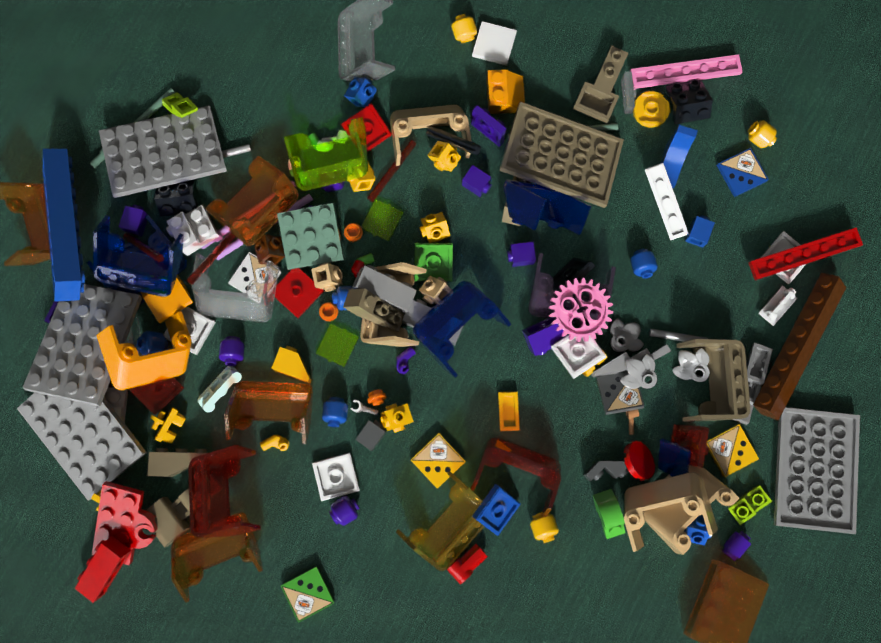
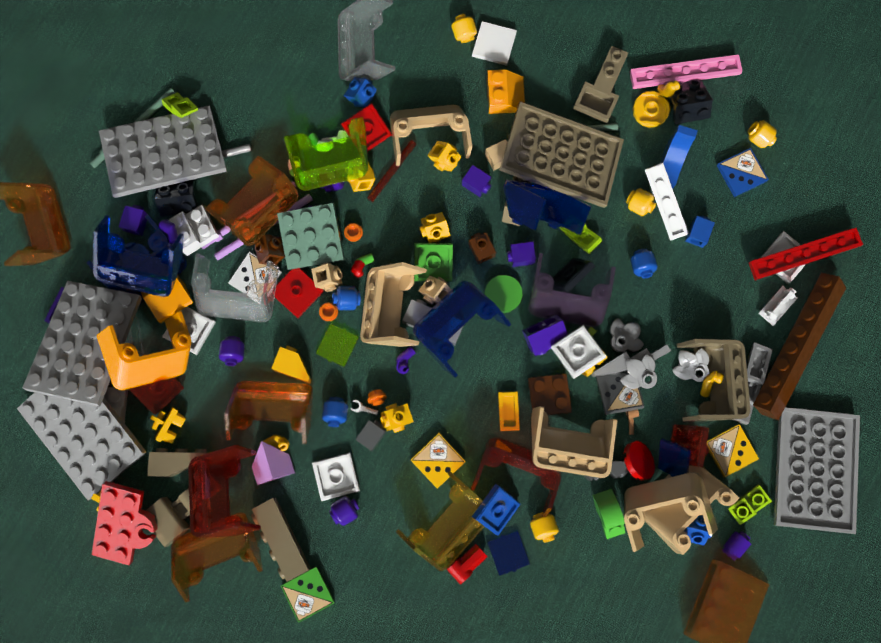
(62, 225): blue brick -> none
(102, 568): red brick -> none
(143, 247): bar -> none
(151, 342): blue head -> none
(170, 229): none -> dark purple arm
(211, 258): clear red bar -> none
(218, 388): light aqua plate -> none
(271, 464): none -> lavender slope
(281, 539): none -> dark tan brick
(372, 308): dark tan slope -> none
(381, 220): clear neon green piece -> none
(385, 287): light grey brick -> none
(453, 140): black axle -> none
(481, 247): none -> reddish brown brick
(487, 125): dark purple plate -> none
(495, 154): none -> tan brick
(504, 292): none -> bright green tile
(508, 553): none -> clear blue piece
(550, 393): none -> reddish brown plate
(573, 450): none -> tan windscreen
(587, 240): none -> lime slope
(596, 302): bright pink gear -> none
(628, 92): clear plate -> none
(641, 202): none -> yellow head
(669, 89): none -> yellow arm
(672, 335): light grey bar -> none
(709, 381): none -> yellow arm

